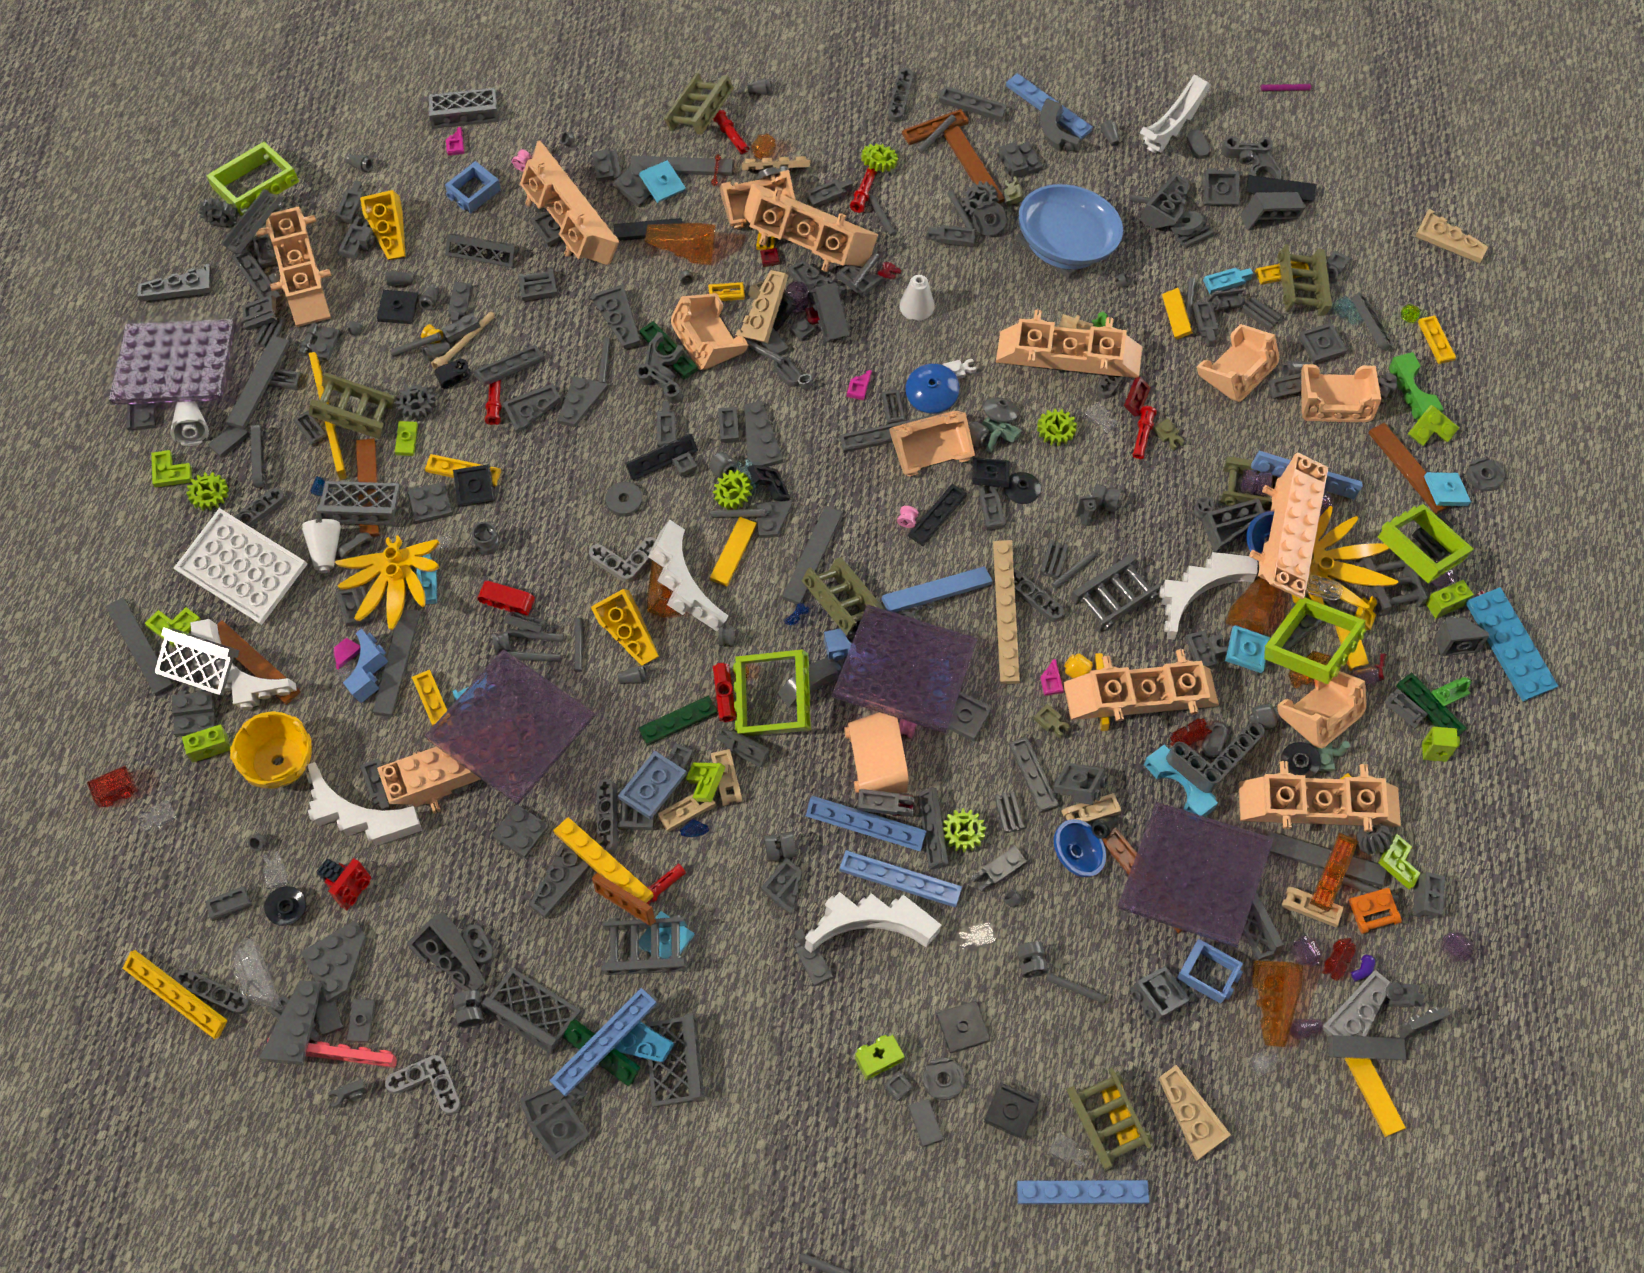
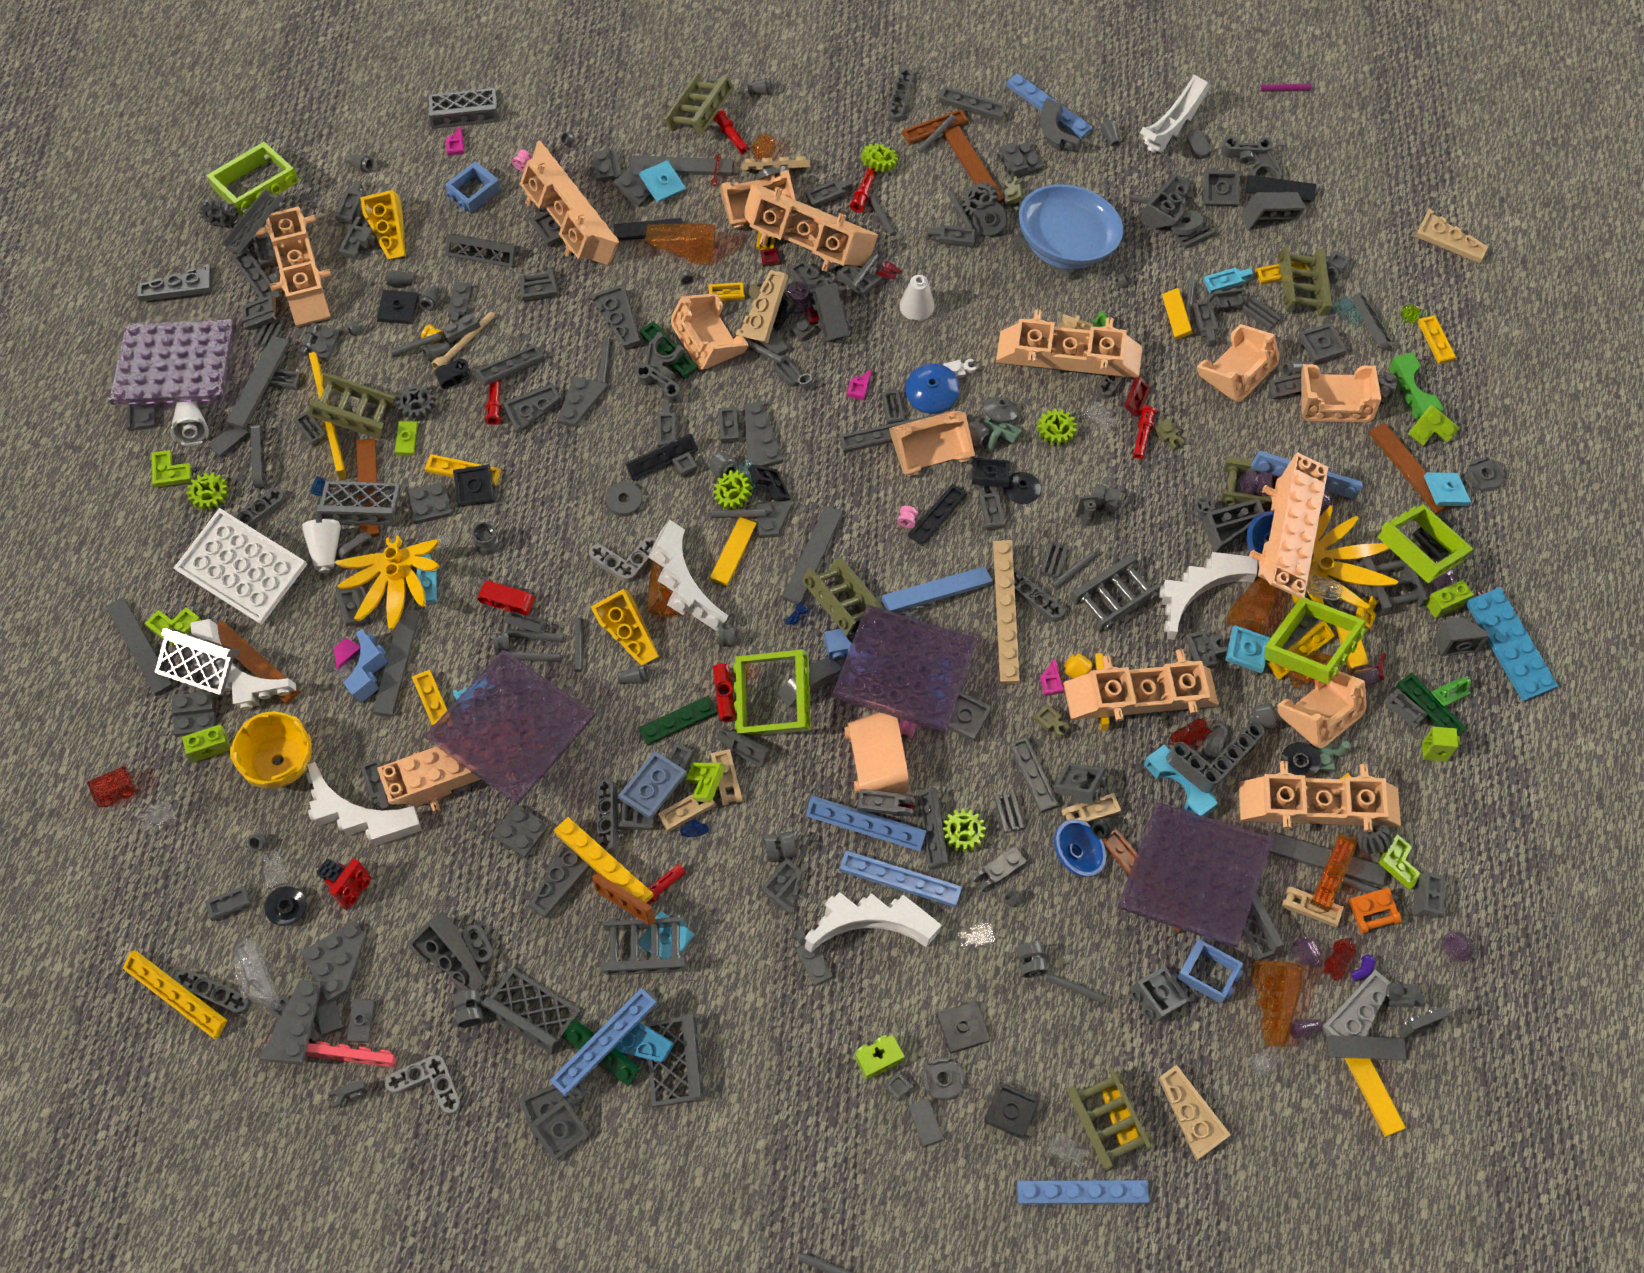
(1305, 645): none -> yellow tile

